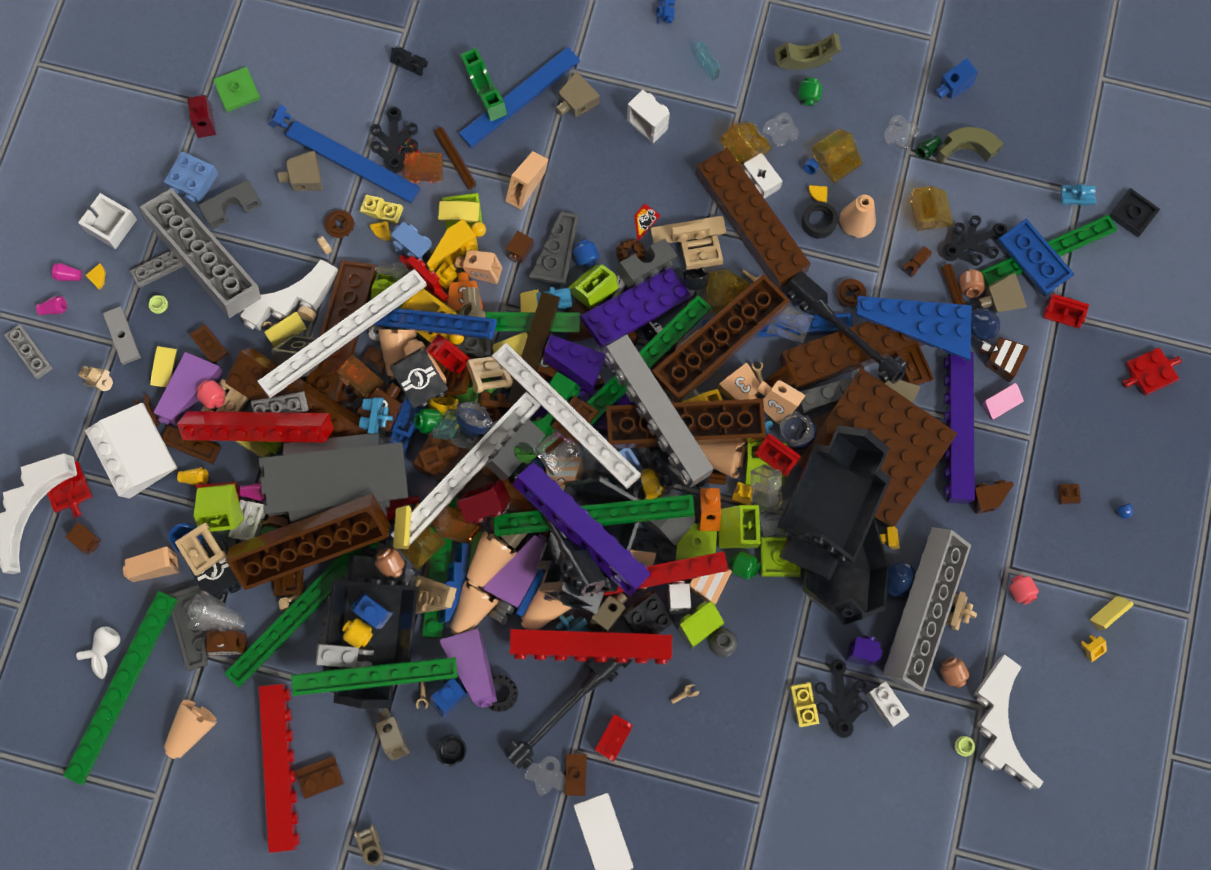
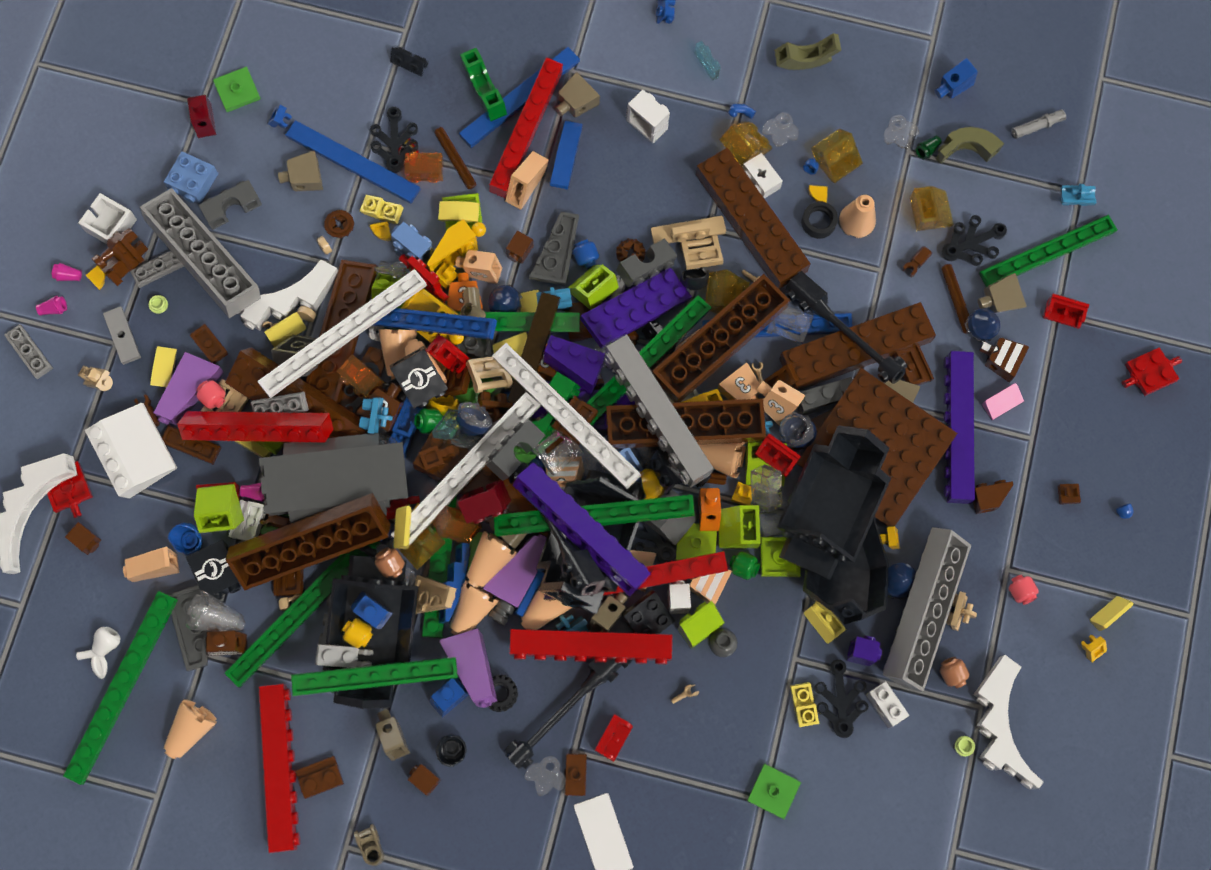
(123, 254): none -> reddish brown hips
(194, 476): yellow cone -> none
(194, 551): tan plate -> none
(422, 695): tan hand -> none
(423, 779): none -> reddish brown brick
(504, 299): none -> dark blue hair
(526, 126): none -> red brick
(566, 155): none -> blue slope
(644, 220): sticker -> none
(741, 108): none -> blue arm
(774, 791): none -> bright green plate
(810, 91): green head -> none
(824, 623): none -> light yellow slope
(852, 285): reddish brown gear -> none
(927, 322): blue wing -> none
(972, 283): nougat head -> none
(1035, 257): blue tile -> none
(1045, 121): none -> light grey pin
(1134, 212): black tile -> none

